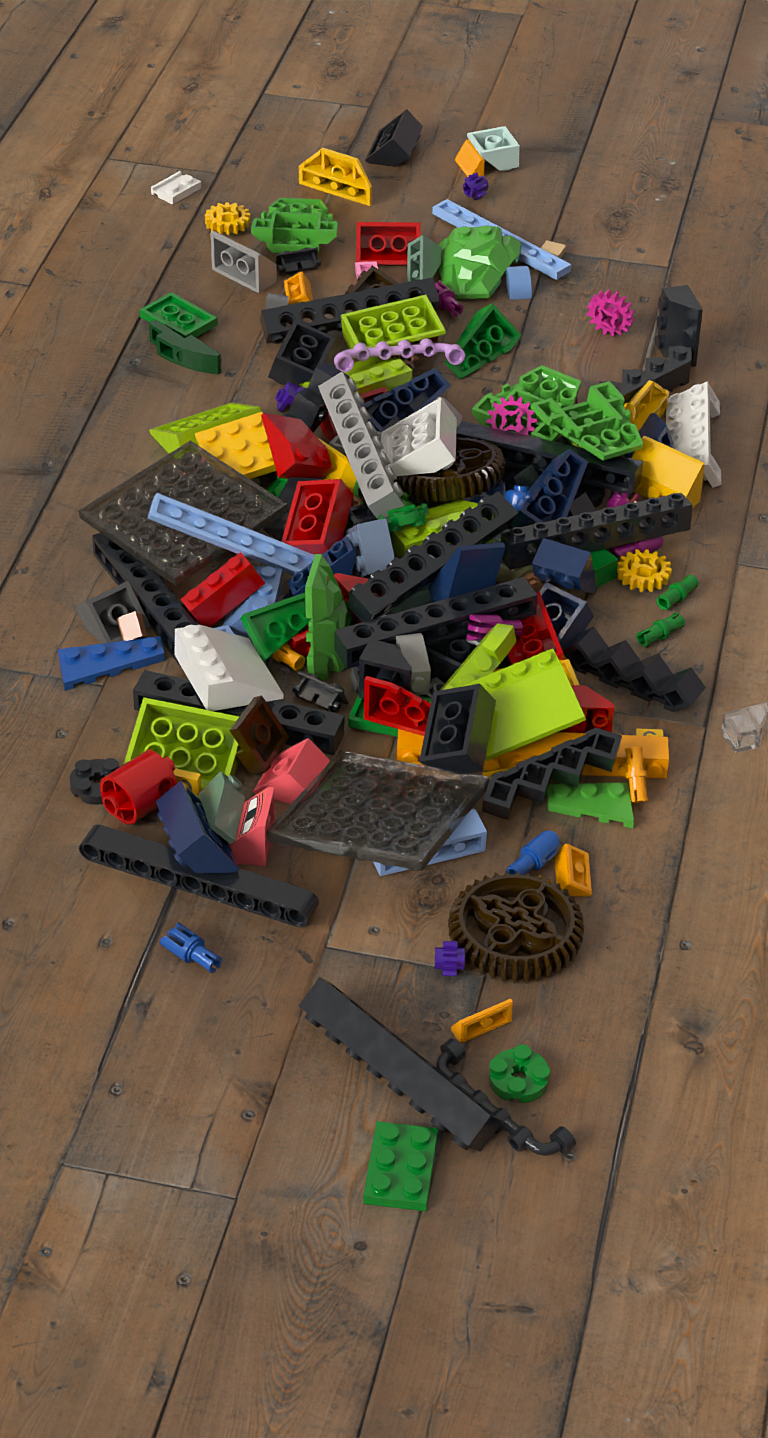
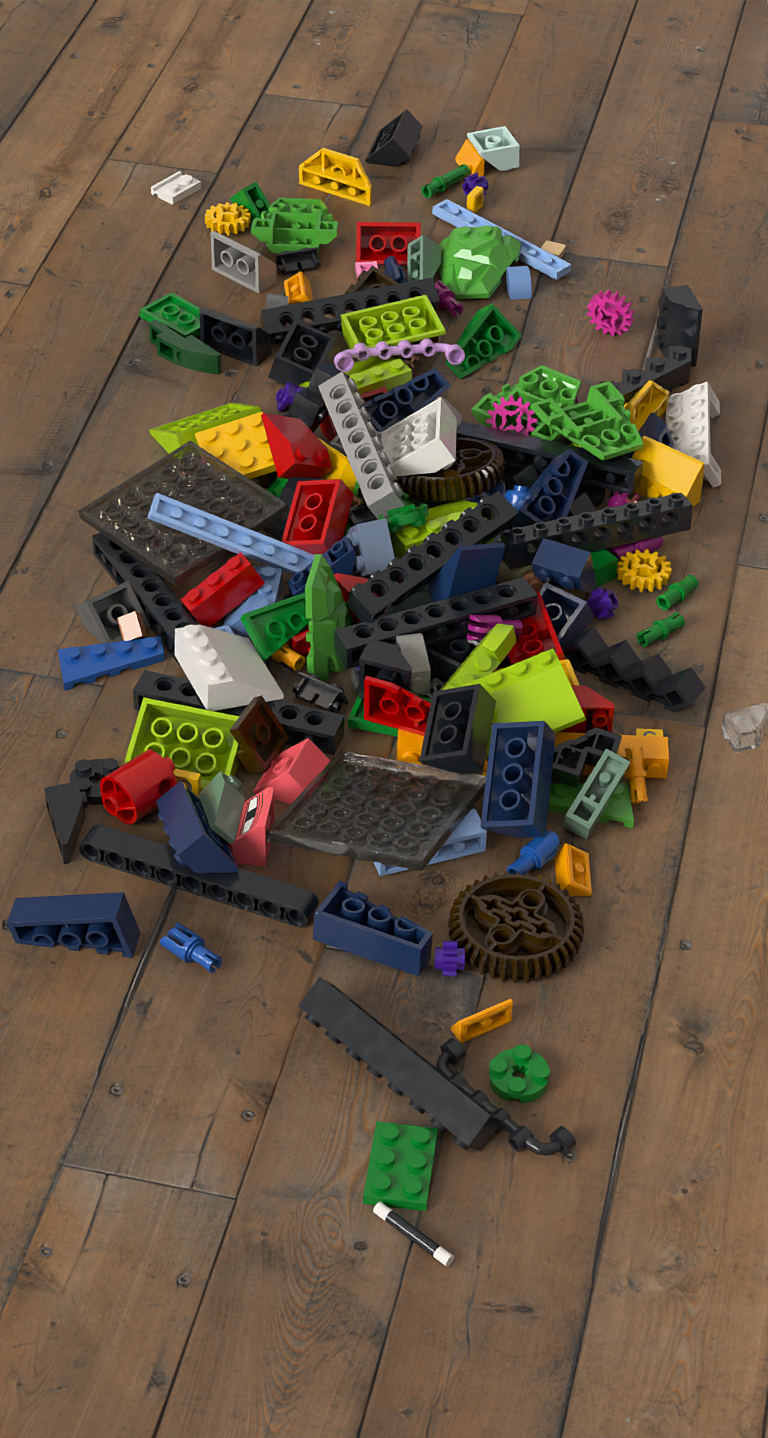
(66, 812): none -> black slope
(75, 922): none -> dark blue wedge
(234, 337): none -> black slope
(252, 199): none -> green slope
(371, 931): none -> dark blue wedge
(393, 270): none -> dark blue arm
(413, 1234): none -> black bar
(440, 183): none -> green pin
(475, 199): none -> yellow tile
(518, 779): none -> dark blue slope
(595, 794): none -> sand green slope
(603, 603): none -> dark purple gear

